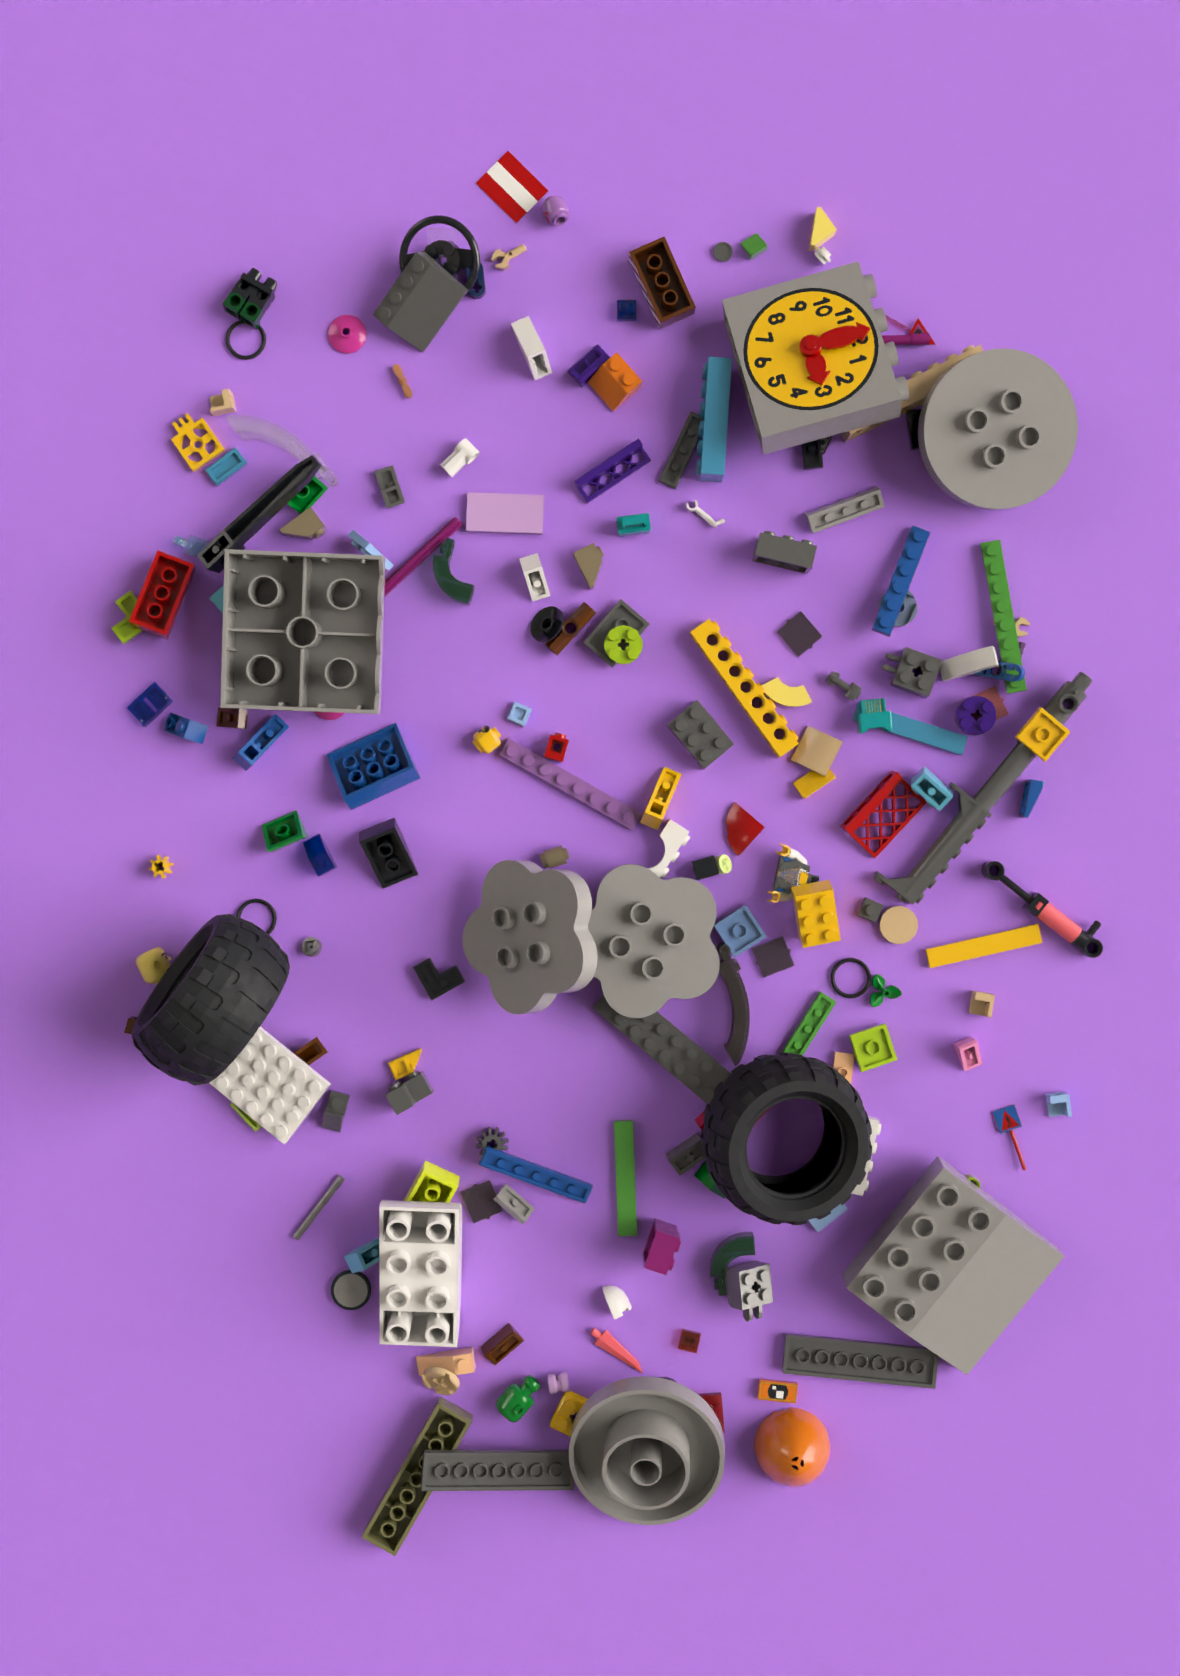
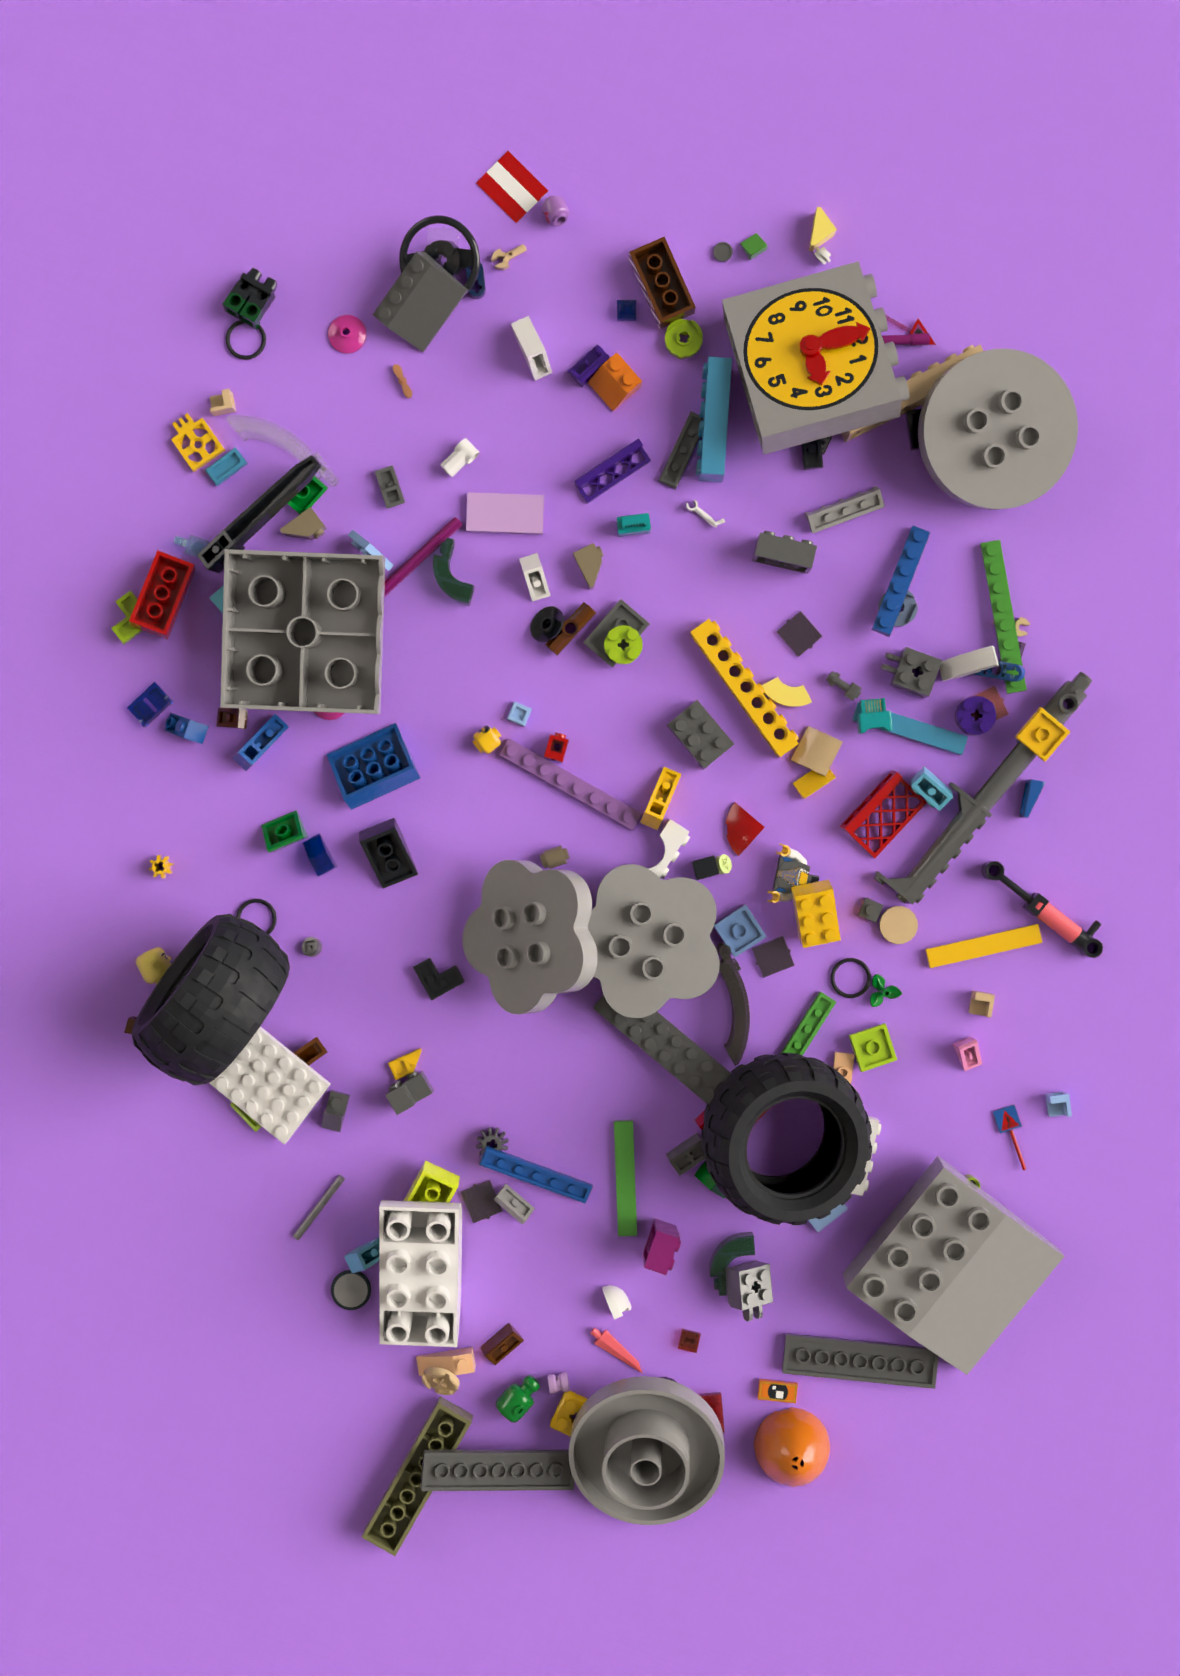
(694, 341): none -> lime plate

